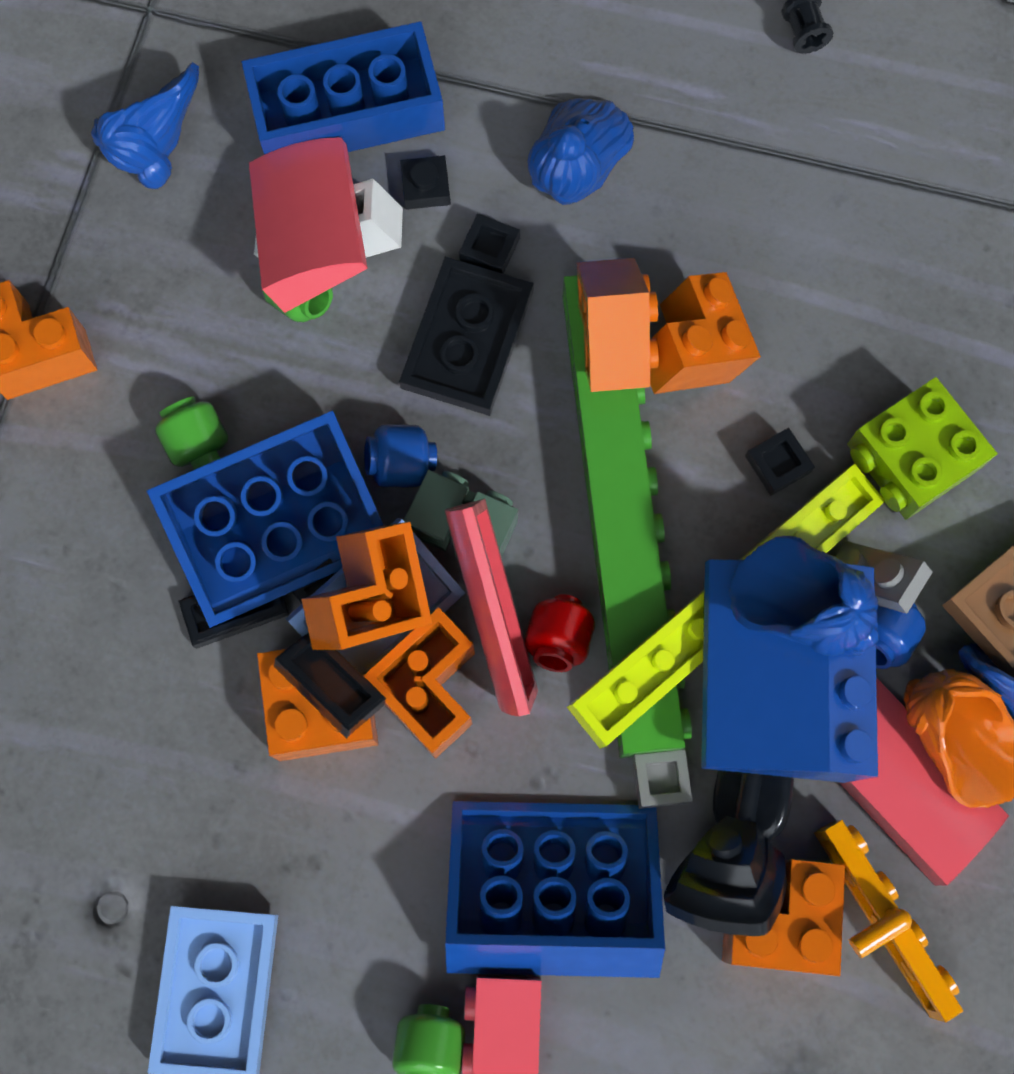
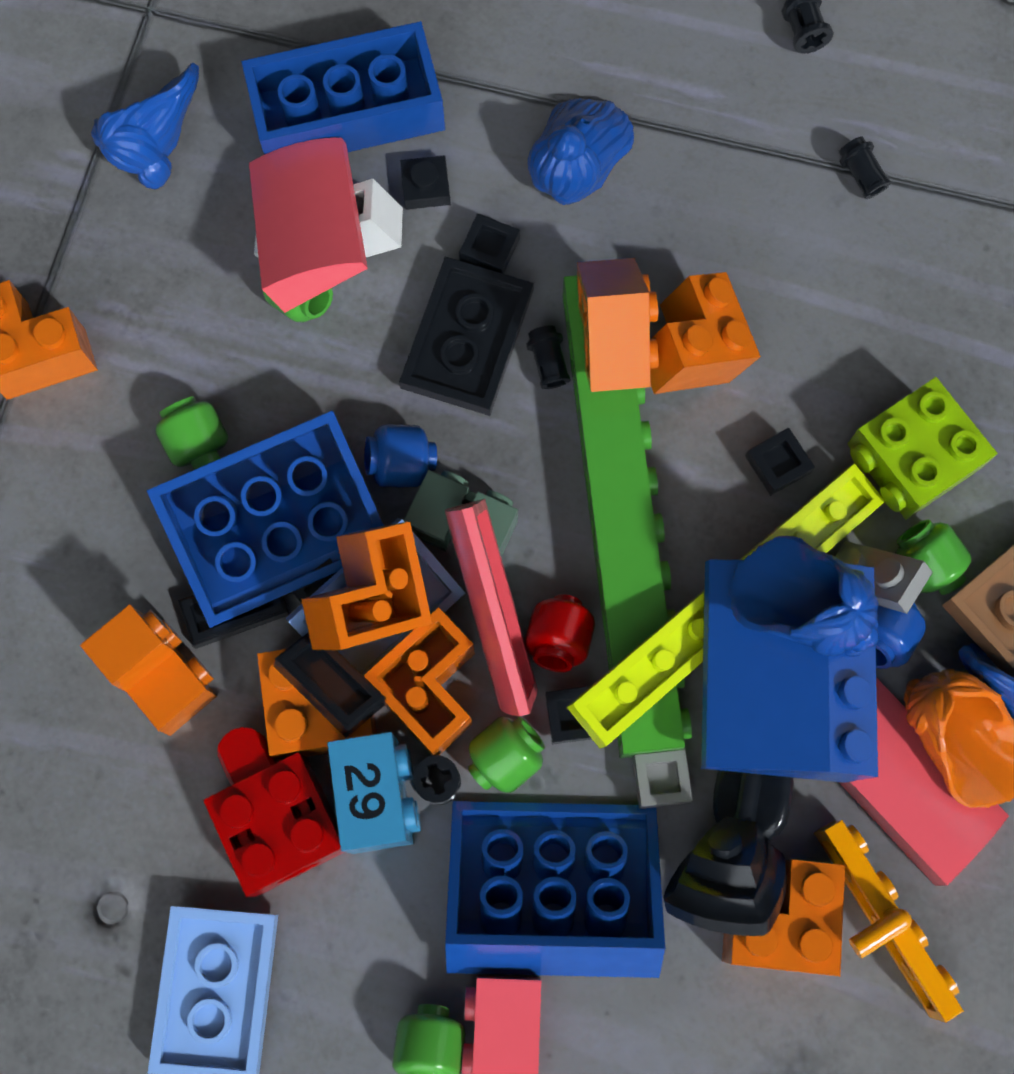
(142, 659): none -> orange brick
(267, 814): none -> red brick
(372, 793): none -> dark azure brick
(423, 774): none -> black bush
(505, 754): none -> bright green head
(548, 356): none -> black pin
(562, 723): none -> black plate
(864, 167): none -> black pin
(940, 550): none -> bright green head

